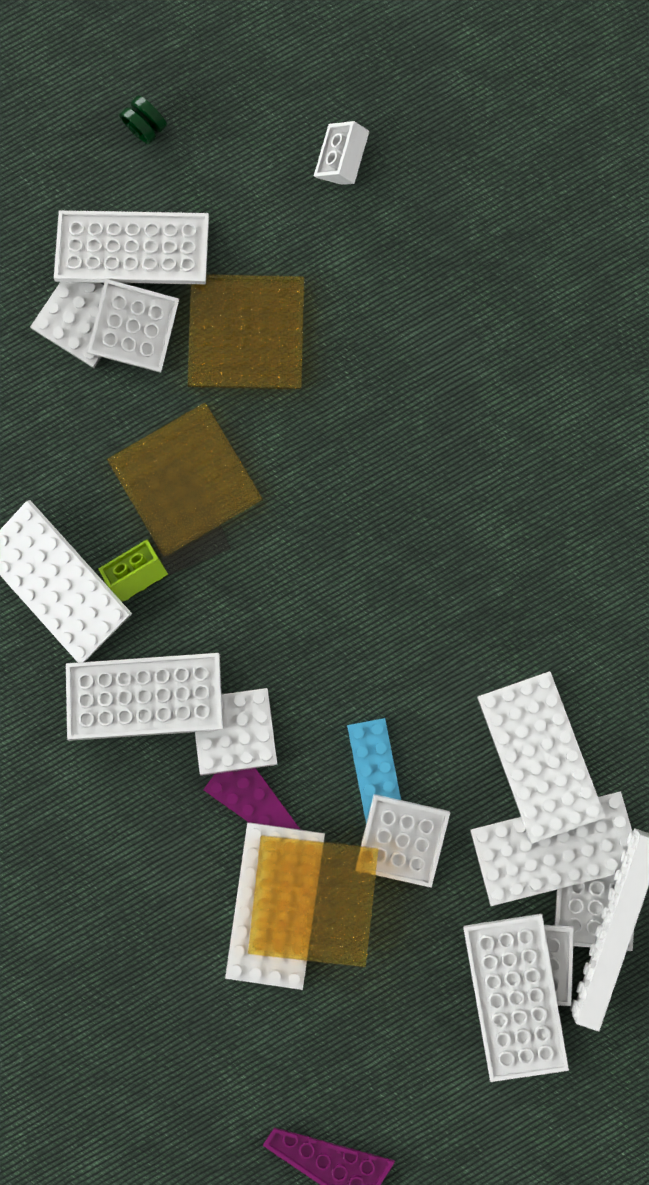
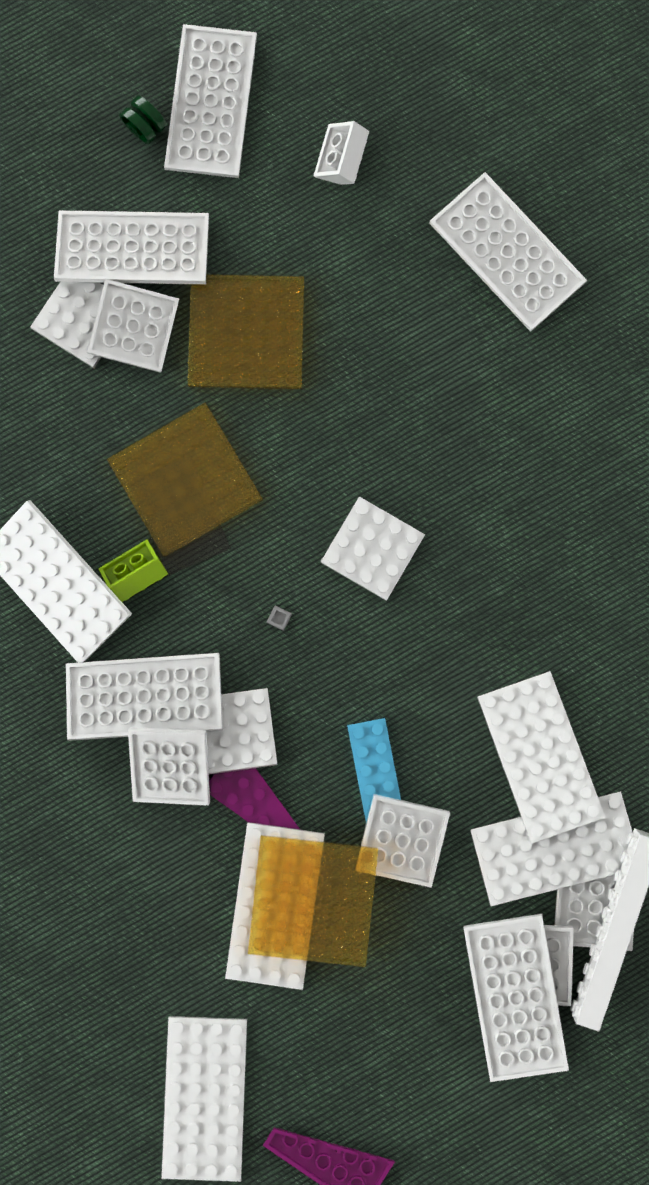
(169, 766): none -> white plate
(204, 1098): none -> white plate
(210, 101): none -> white plate
(279, 618): none -> light grey tile
(372, 548): none -> white plate
(507, 251): none -> white plate

